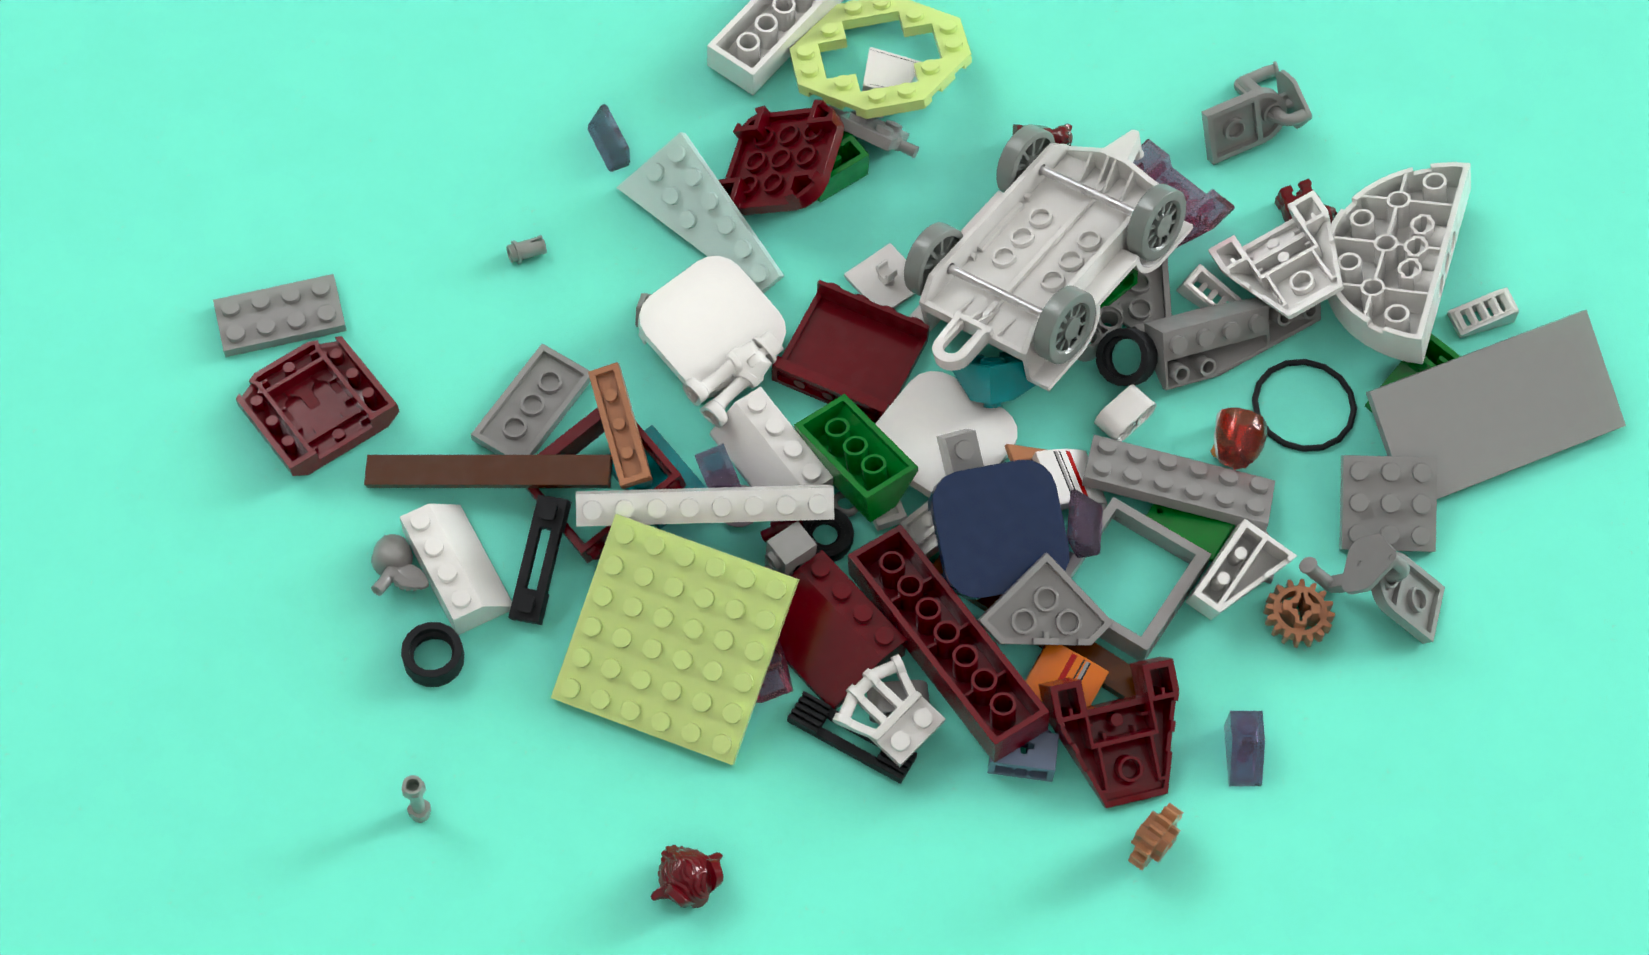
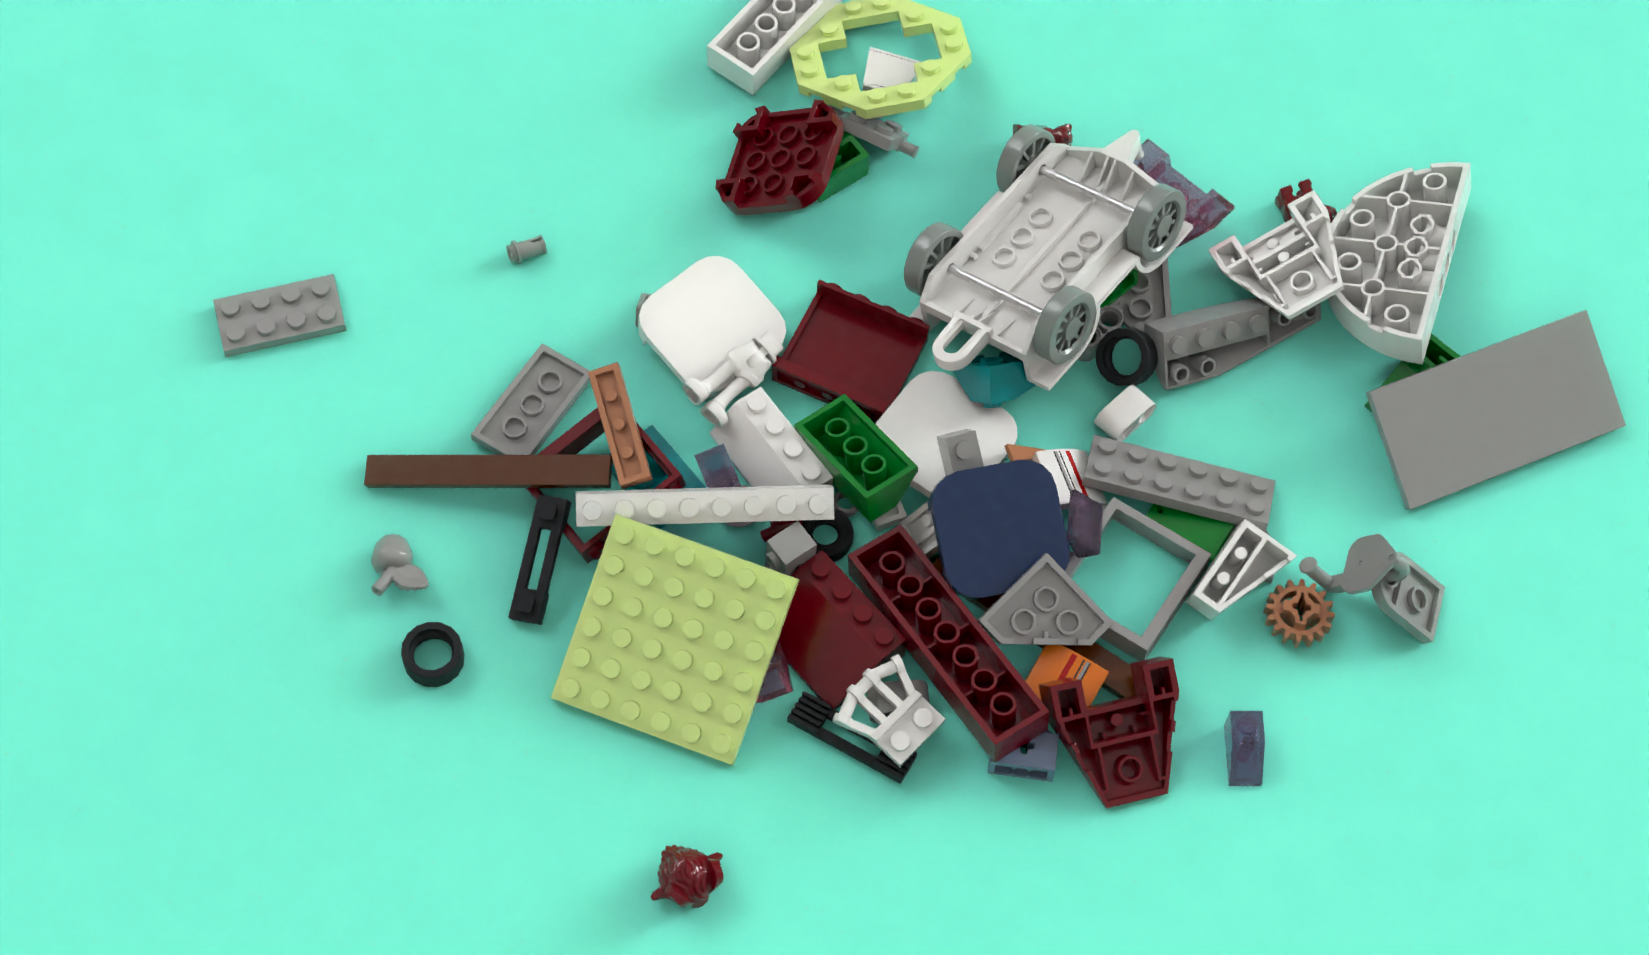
(316, 404): dark red wedge -> none
(413, 789): light grey bar -> none
(455, 565): white slope -> none
(609, 139): slope -> none
(693, 203): light aqua wing -> none
(881, 277): white piece -> none
(1155, 836): nougat gear -> none
(1208, 281): white slope -> none
(1238, 437): clear red piece -> none
(1254, 114): light grey plate -> none
(1342, 381): black piece -> none
(1389, 499): light grey plate -> none
(1501, 305): white slope -> none

